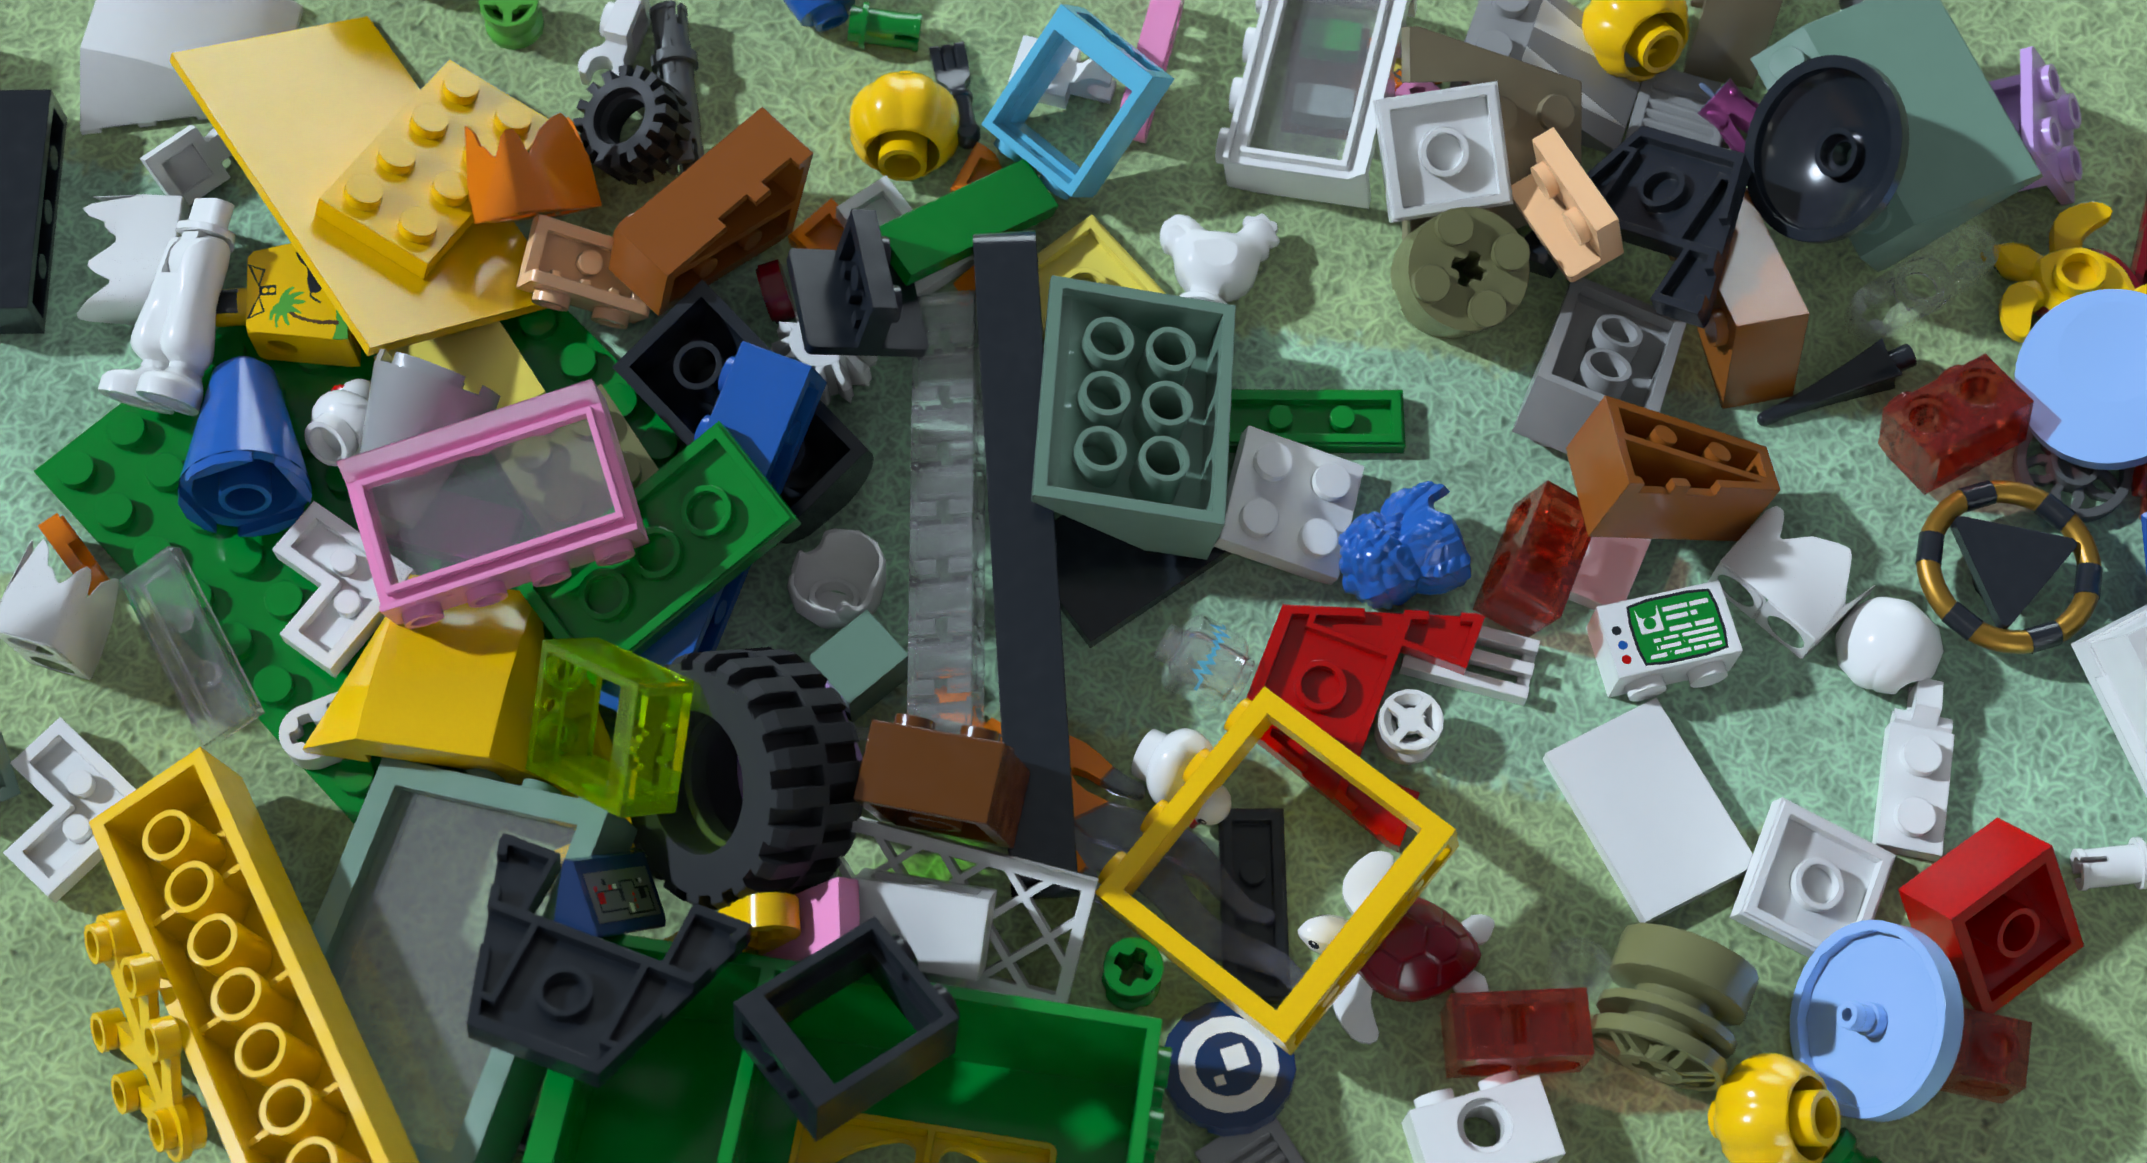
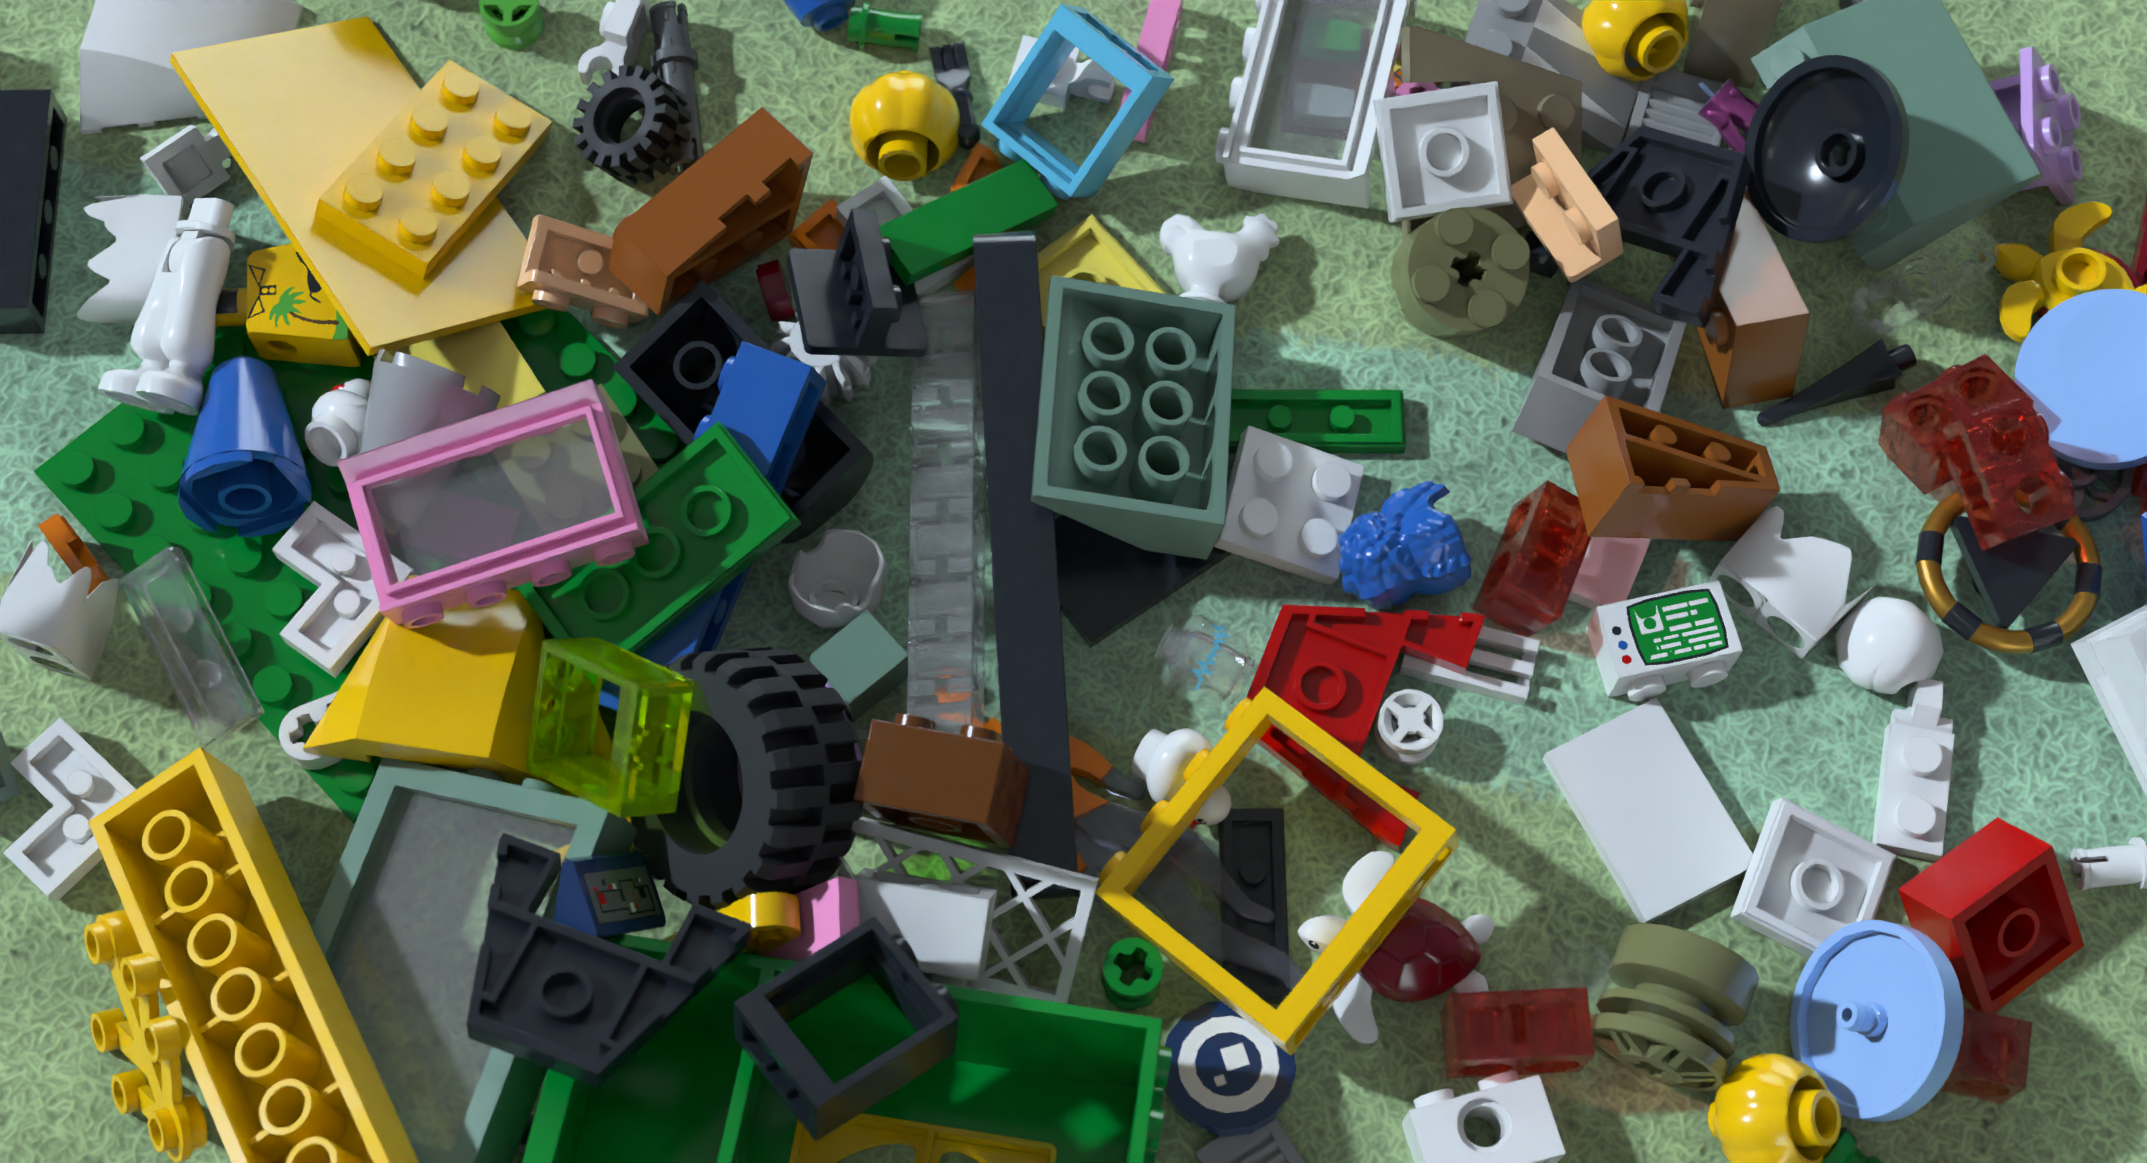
(534, 182): orange piece -> none
(1990, 478): none -> clear red brick

